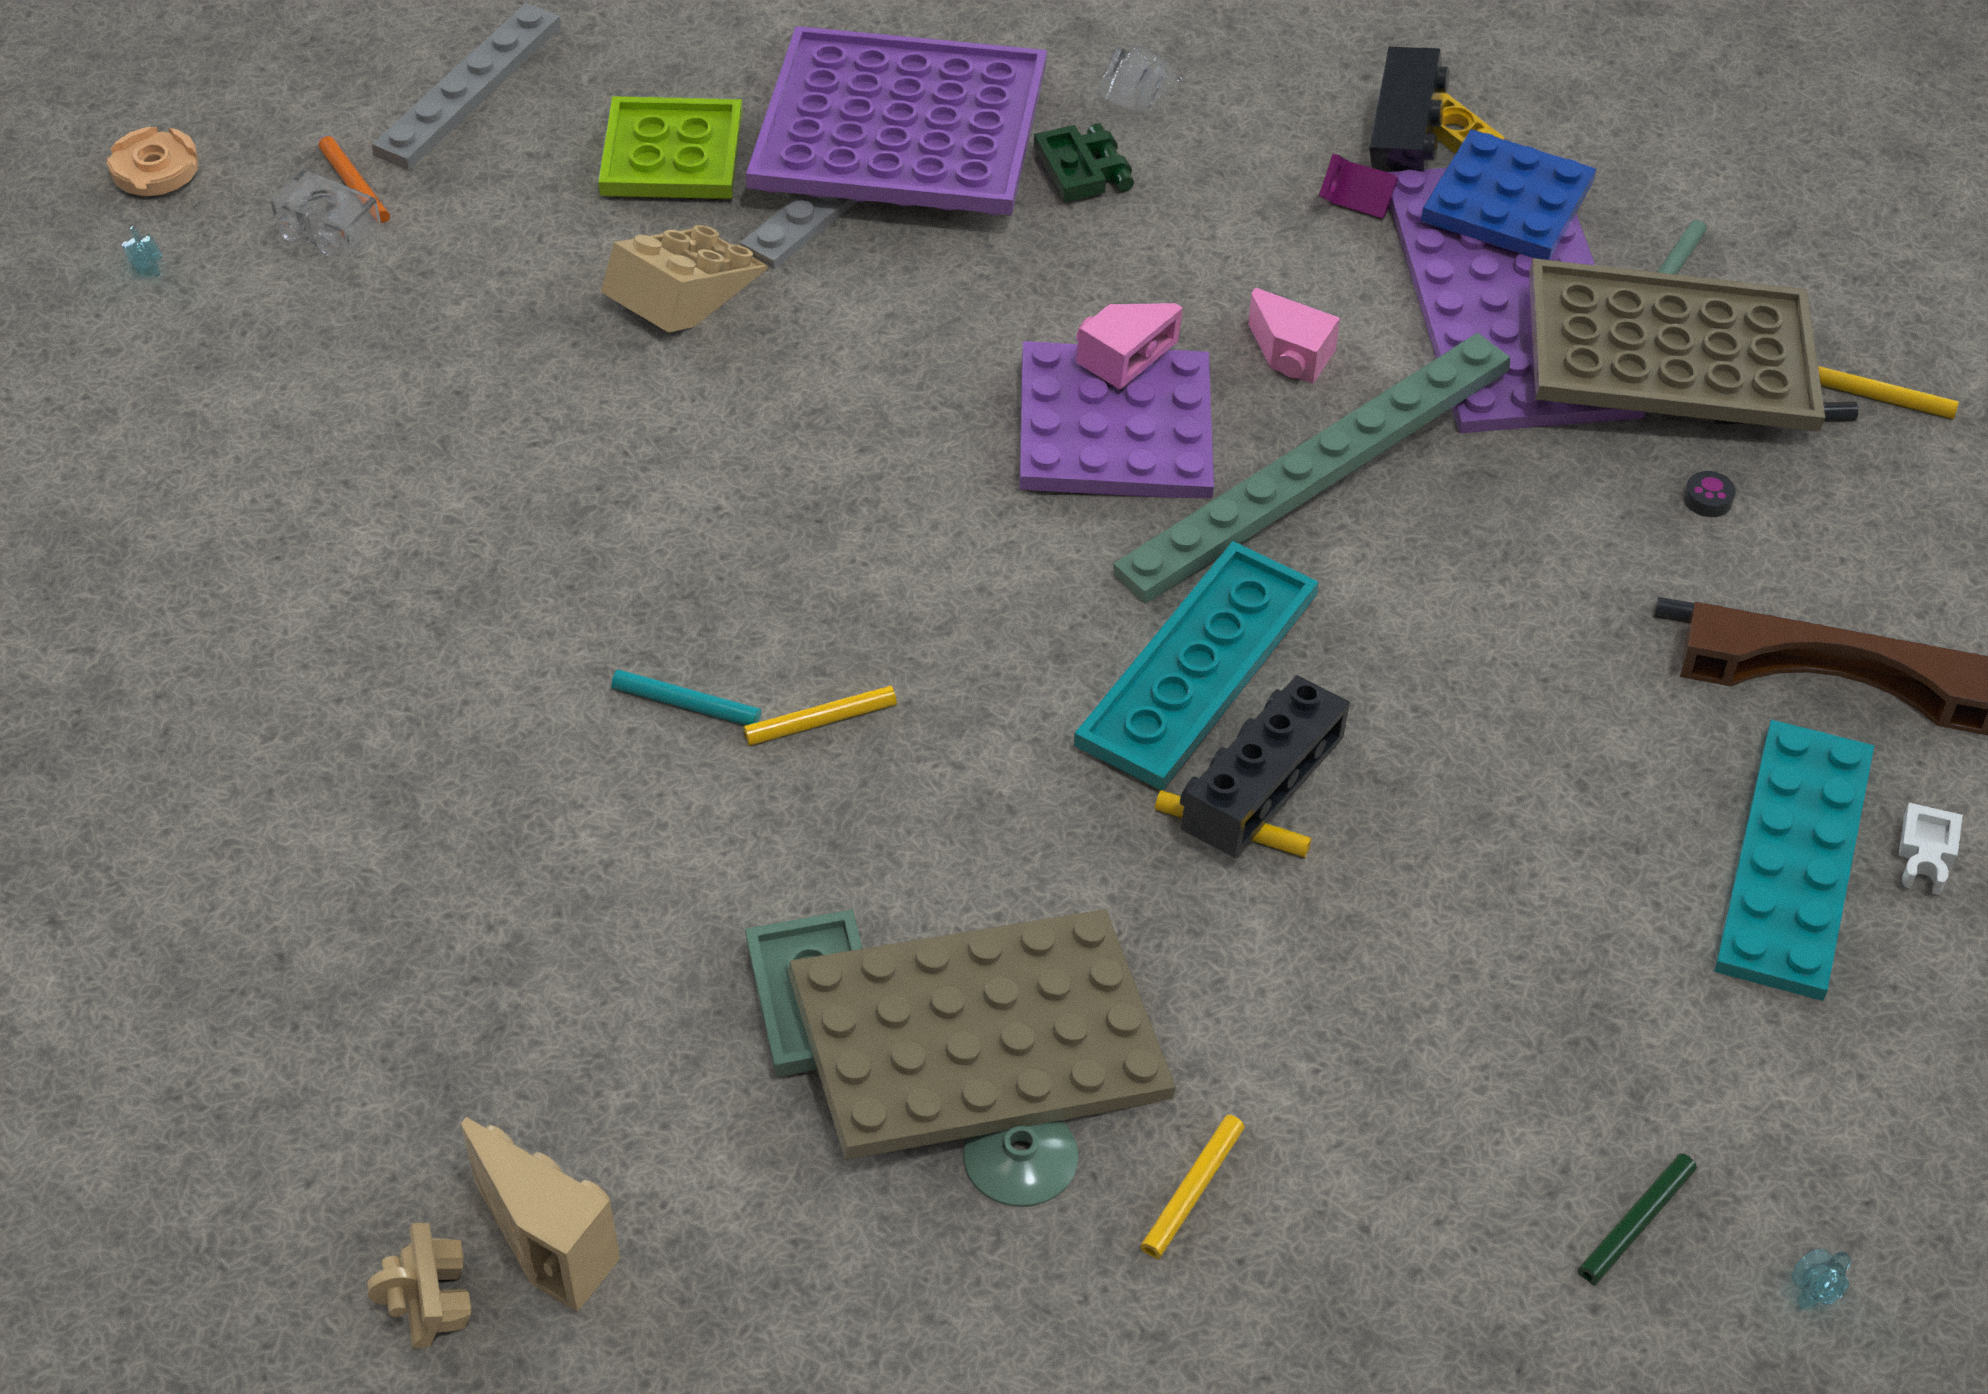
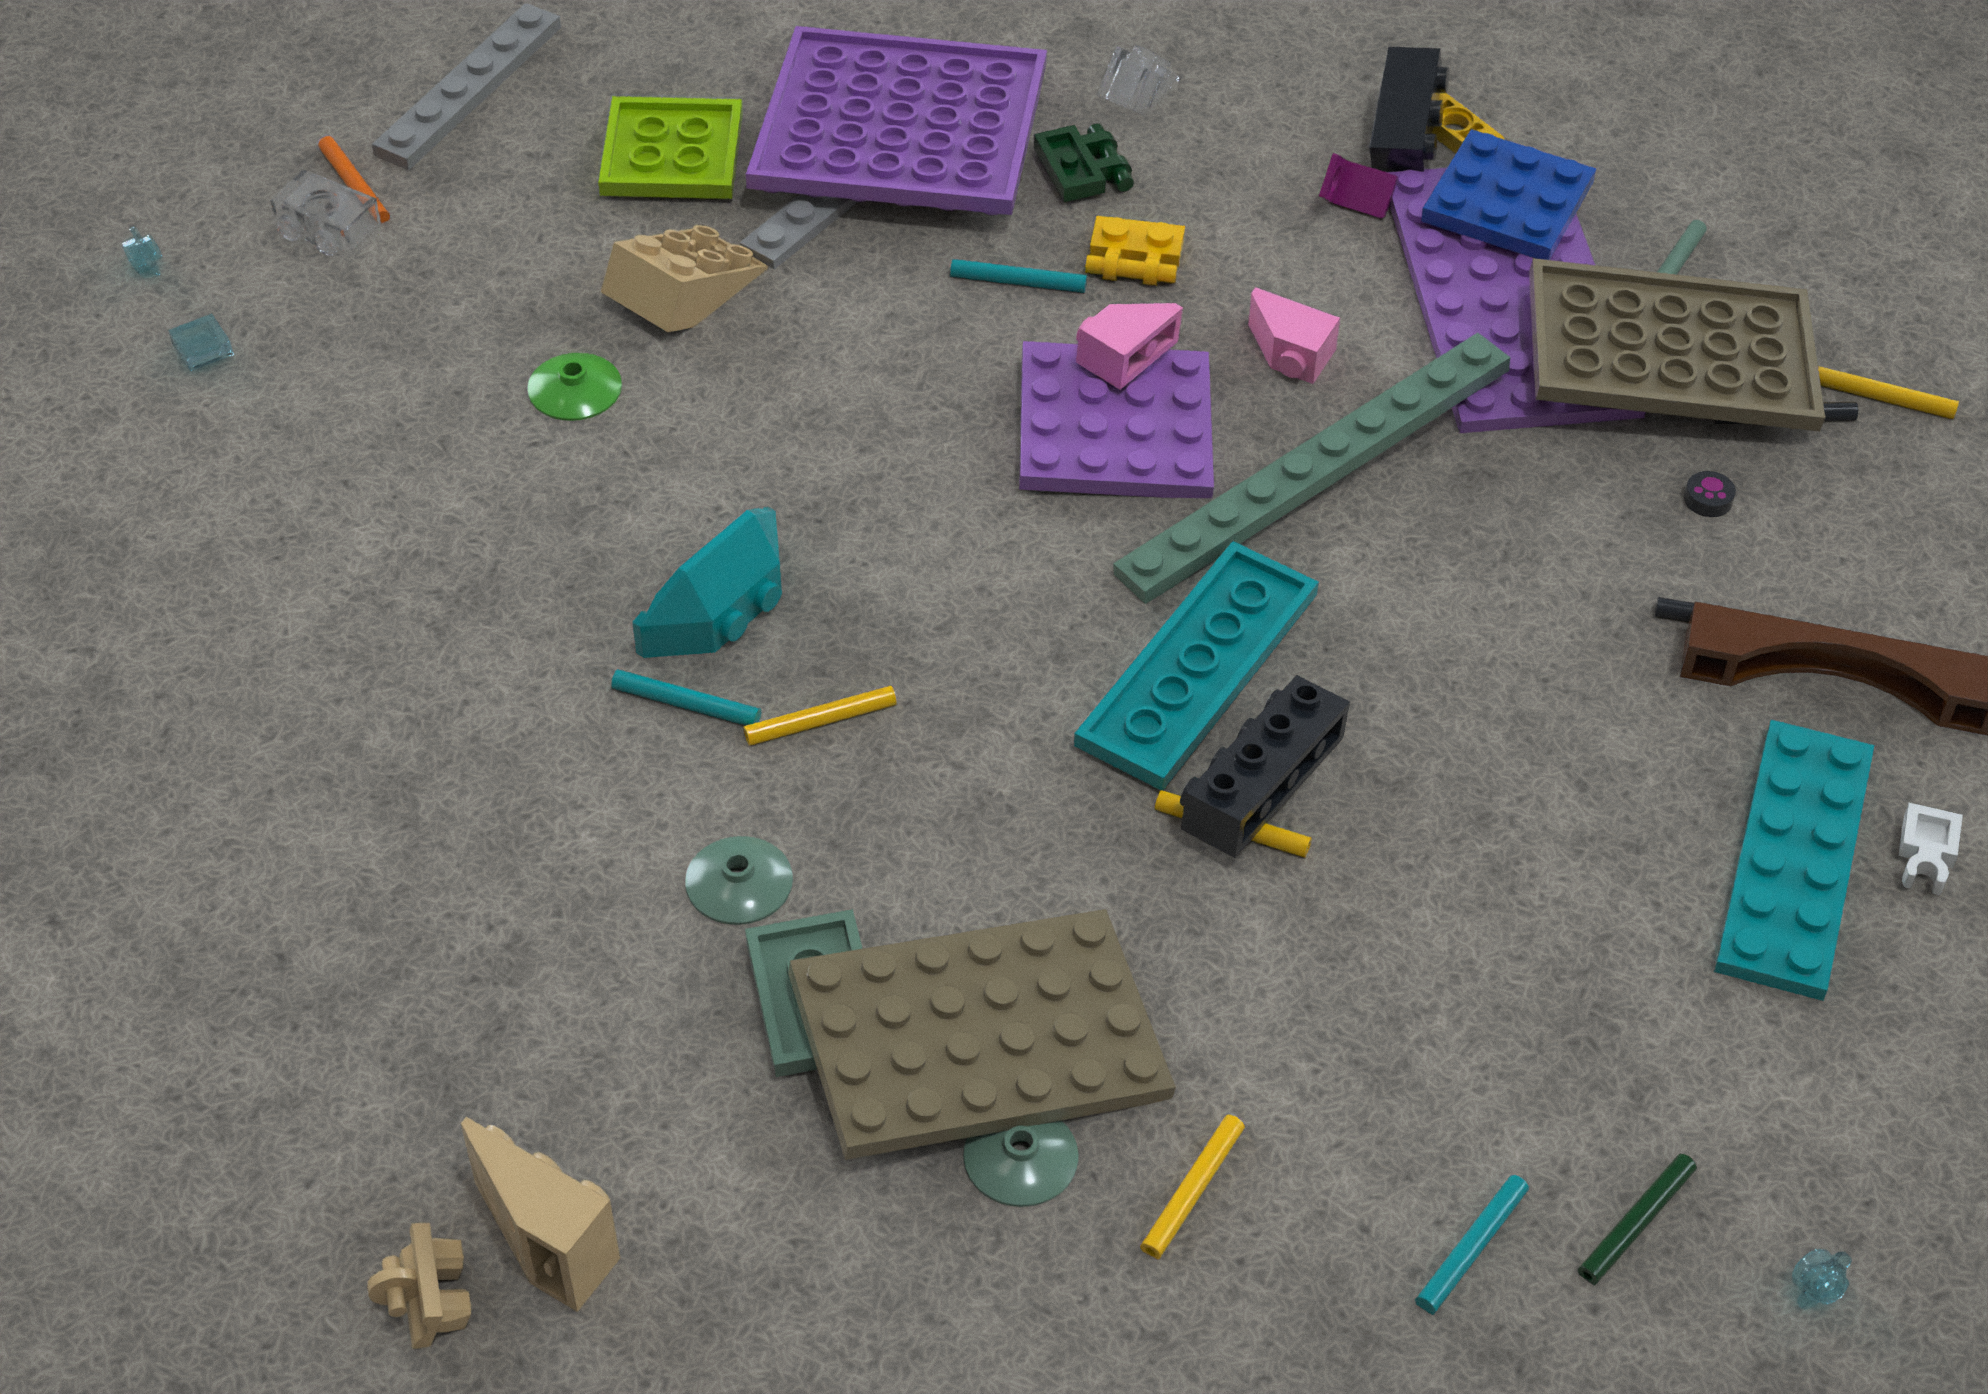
(152, 161): light nougat plate -> none
(200, 342): none -> clear light blue plate
(574, 386): none -> bright green dish
(715, 591): none -> teal wedge
(743, 895): none -> sand green dish
(1018, 275): none -> teal bar
(1135, 250): none -> yellow plate
(1472, 1244): none -> teal bar

